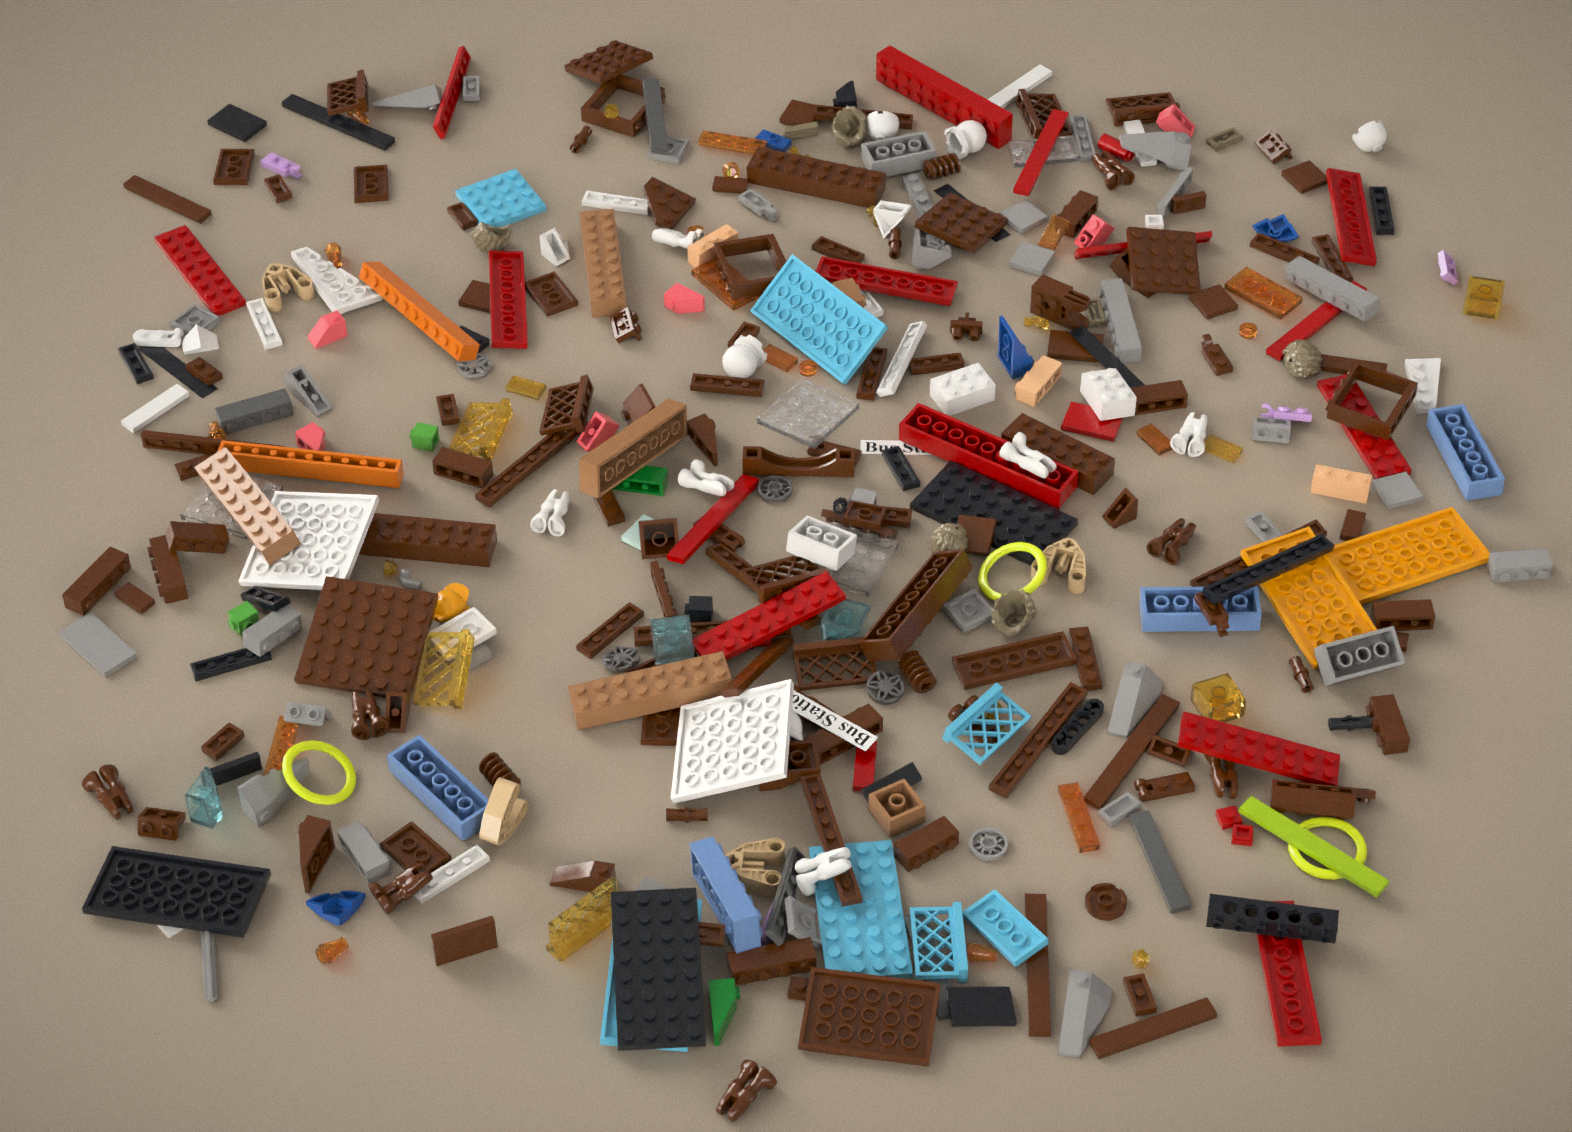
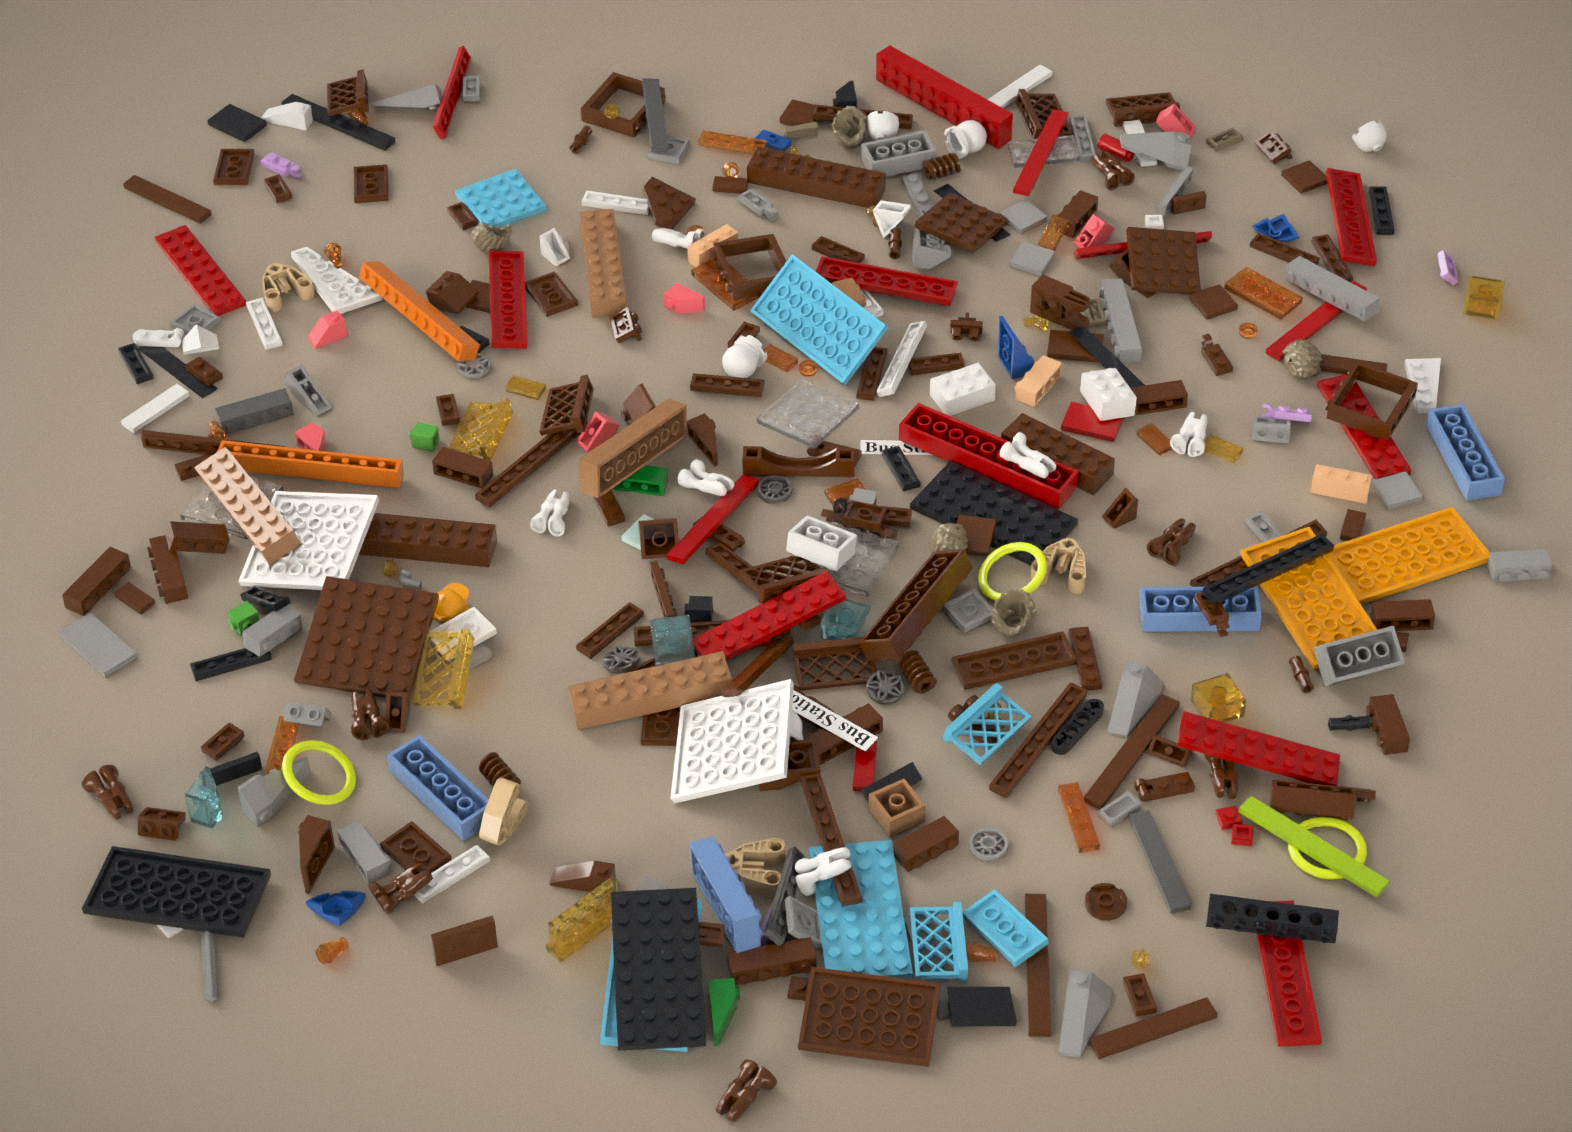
(291, 115): none -> white slope
(451, 293): none -> reddish brown slope
(608, 61): reddish brown plate -> none
(687, 814): reddish brown pin -> none
(843, 490): none -> clear orange tile

